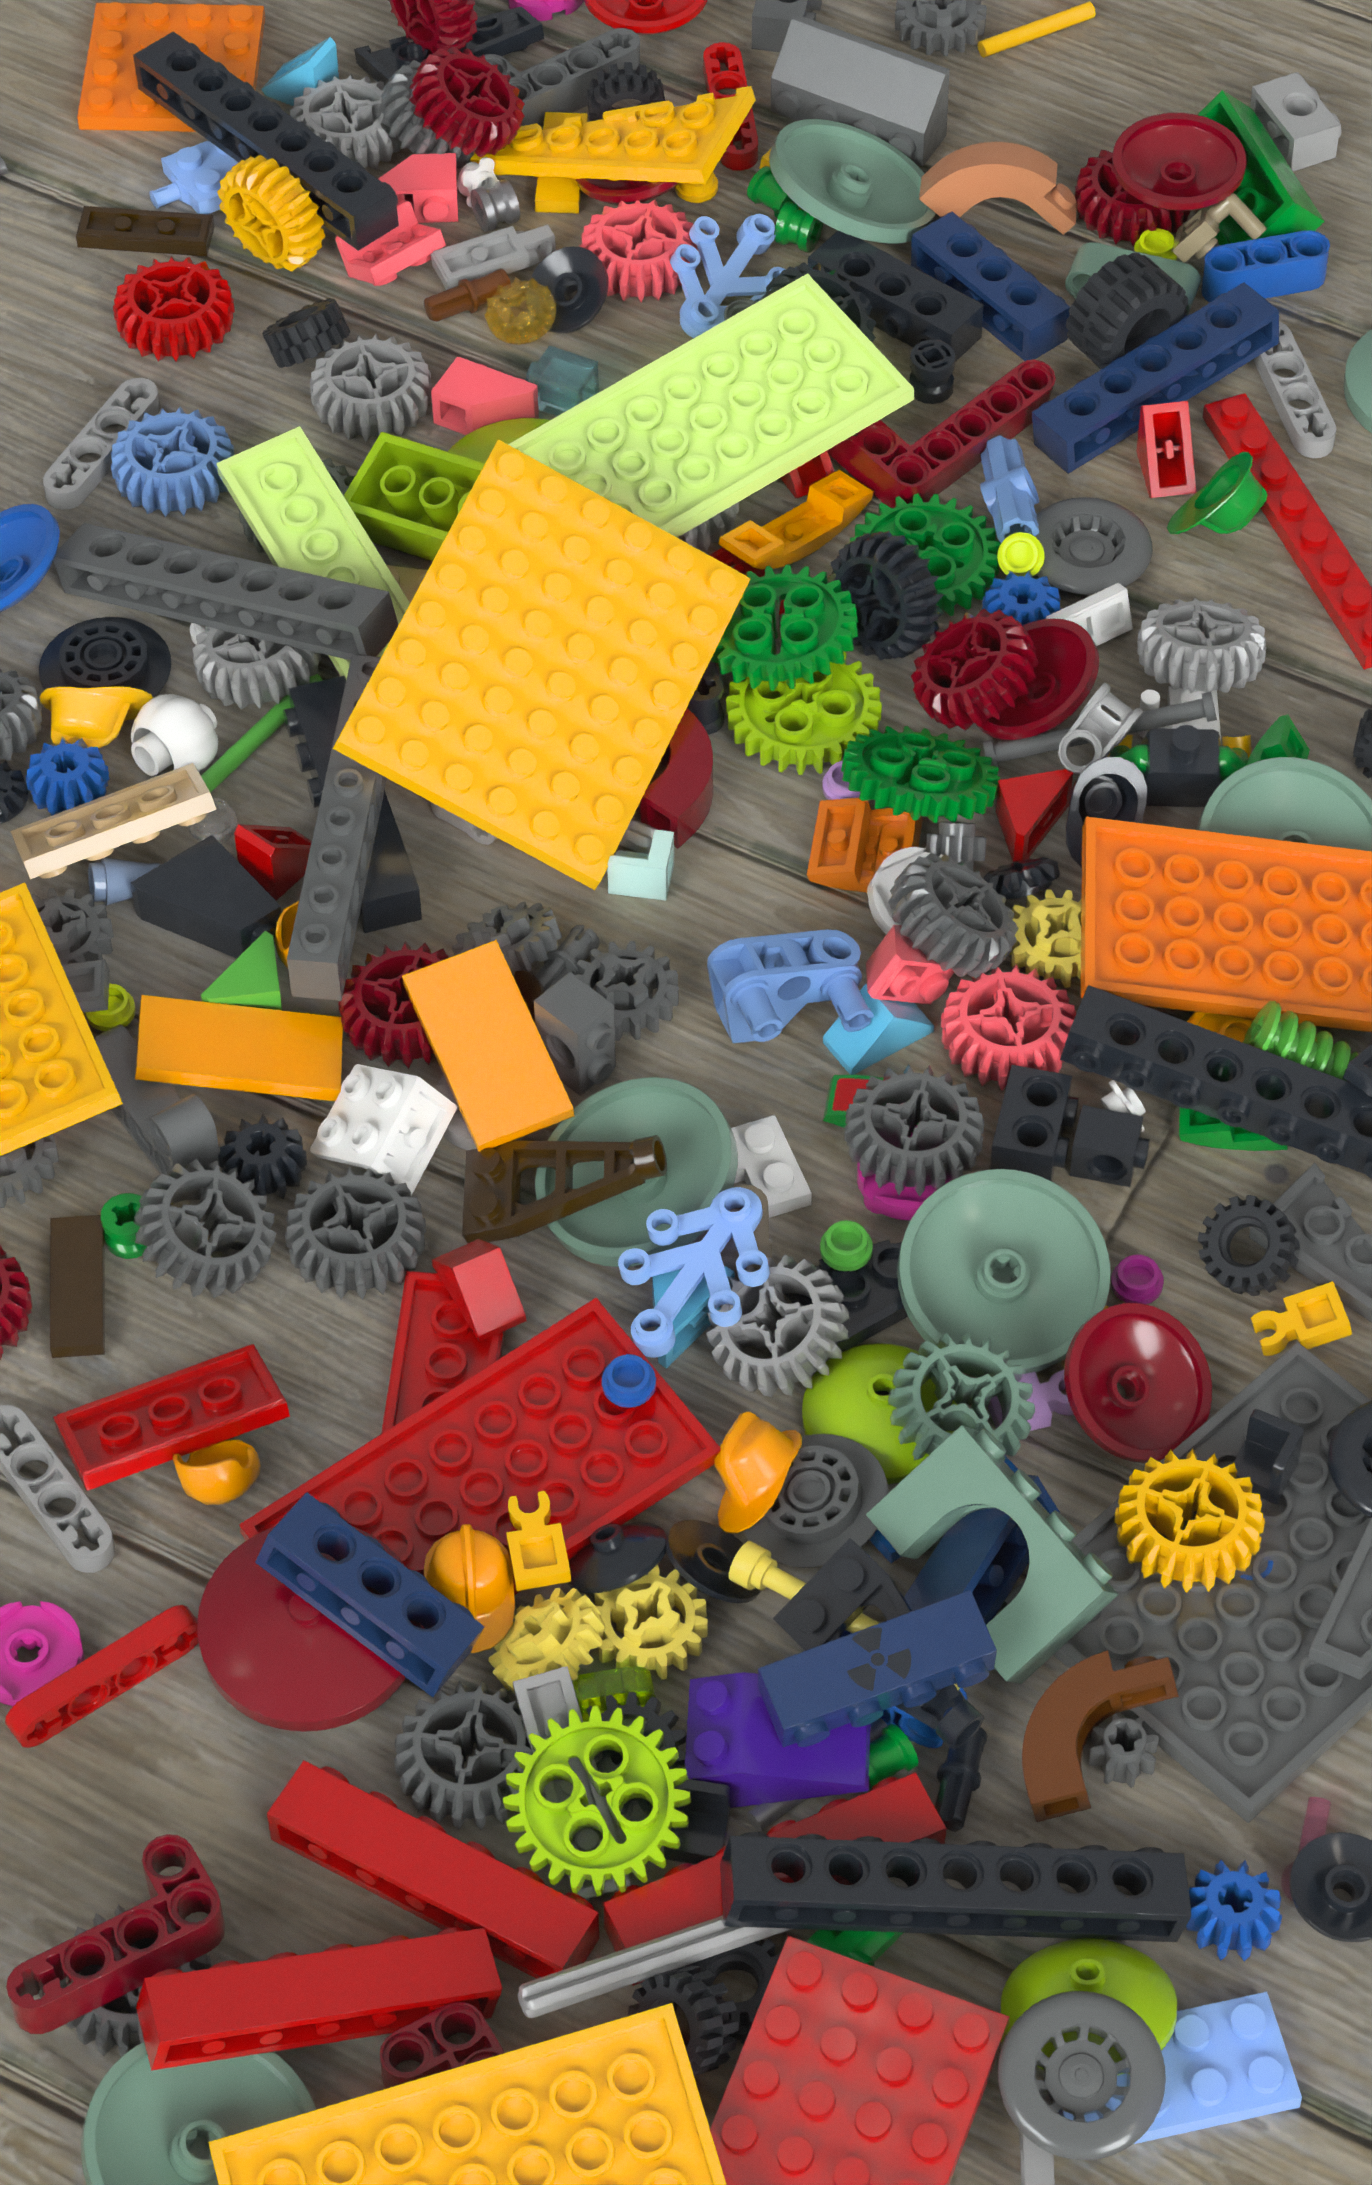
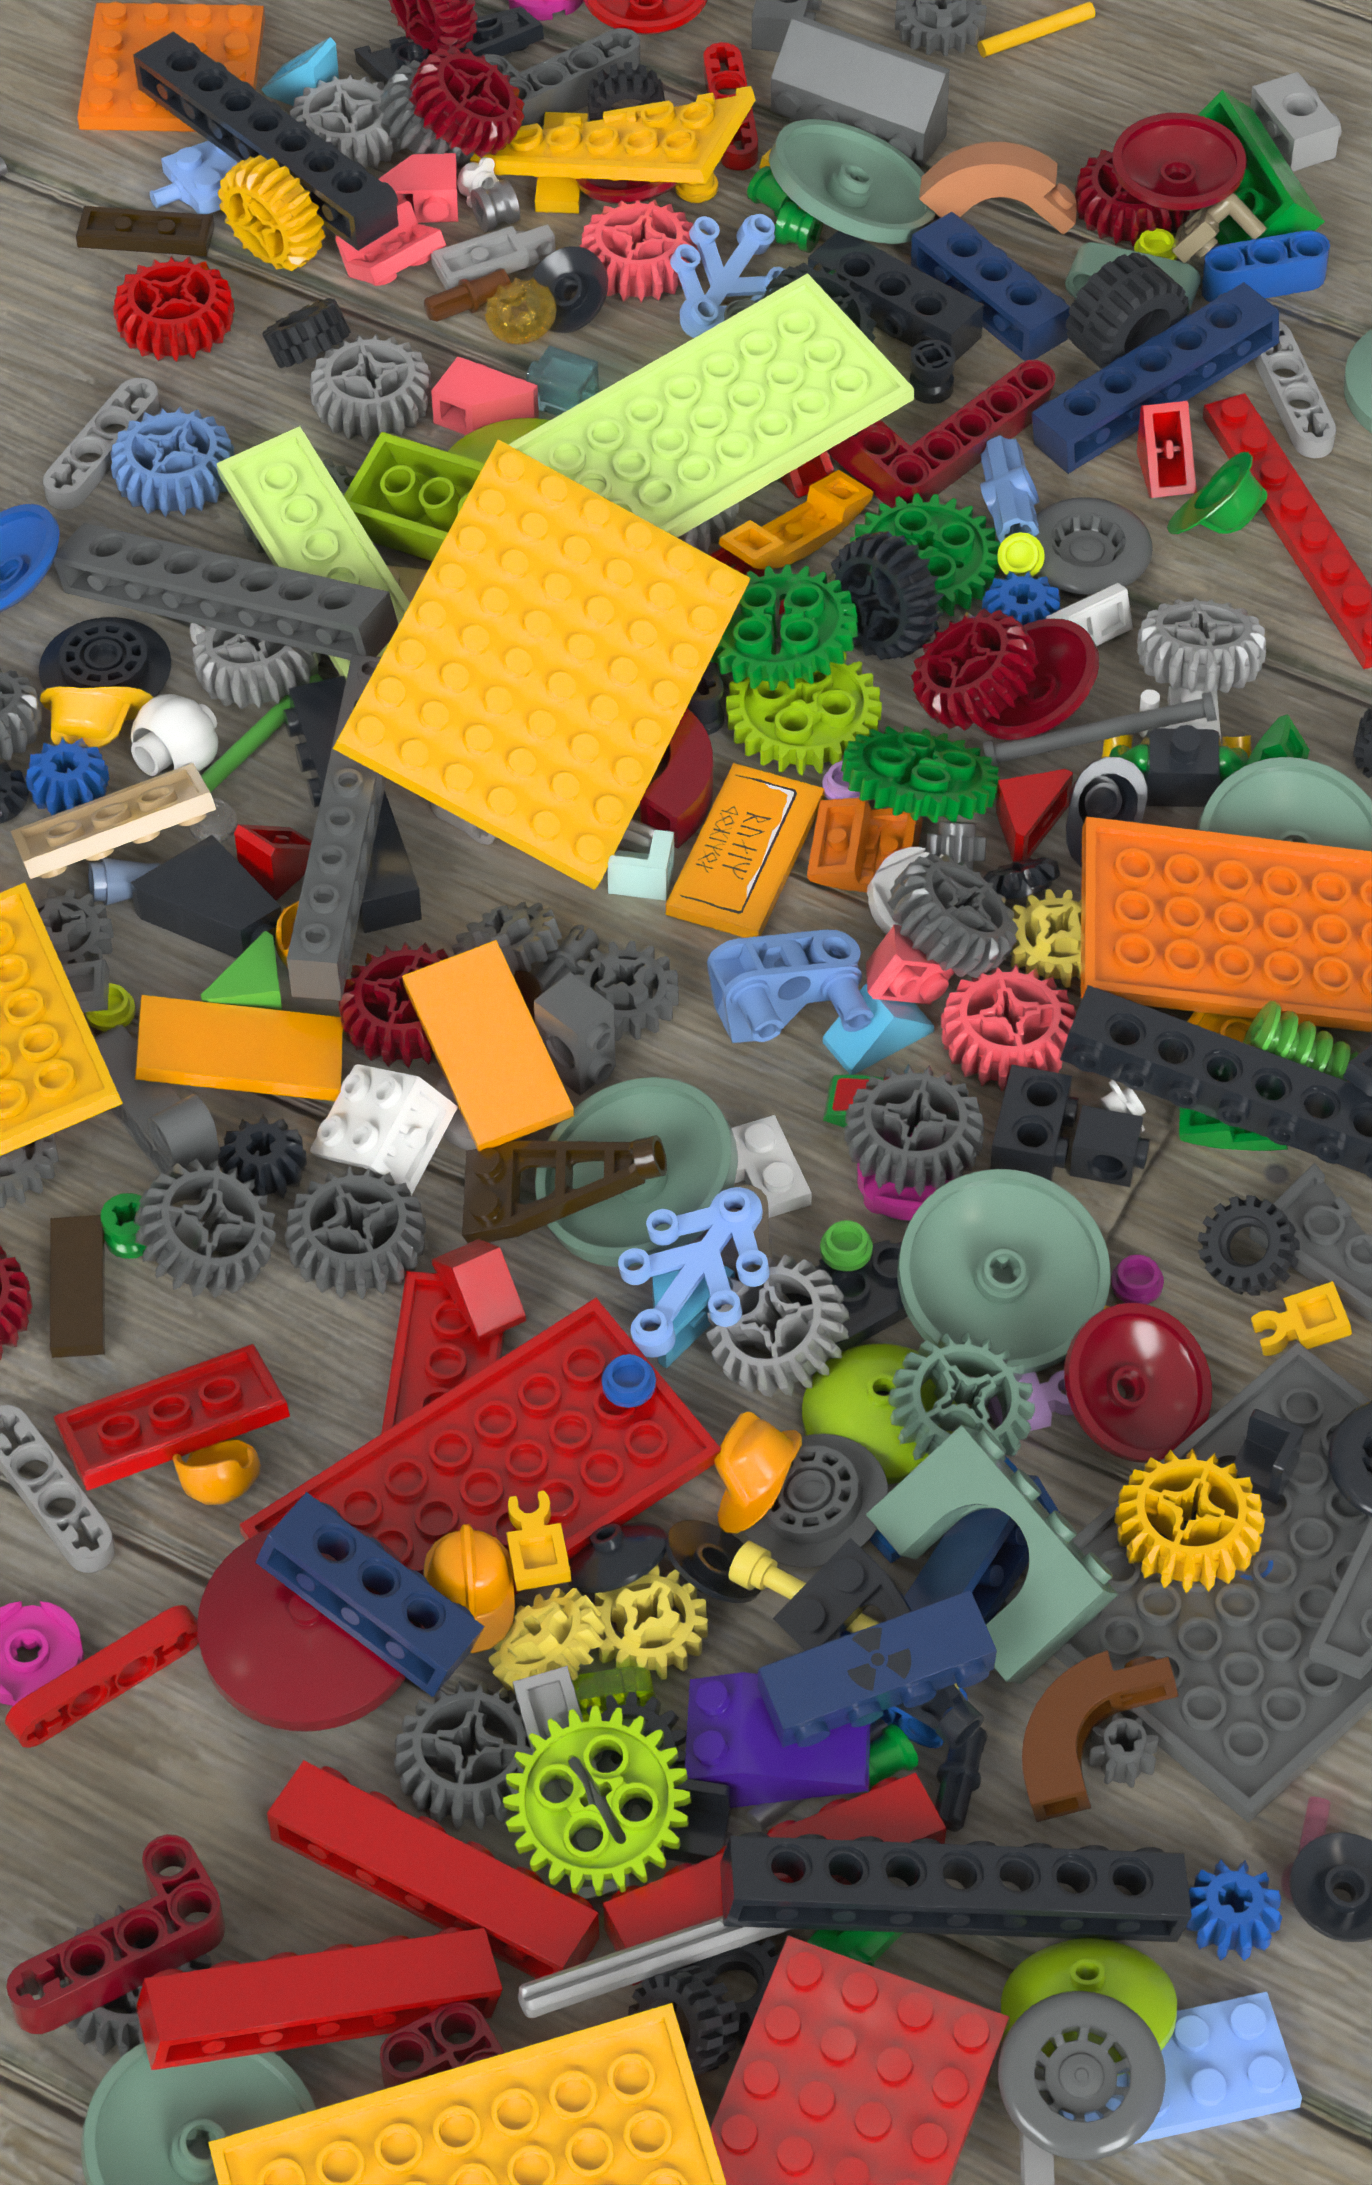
(745, 852): none -> light orange tile
(1099, 727): light grey piece -> none

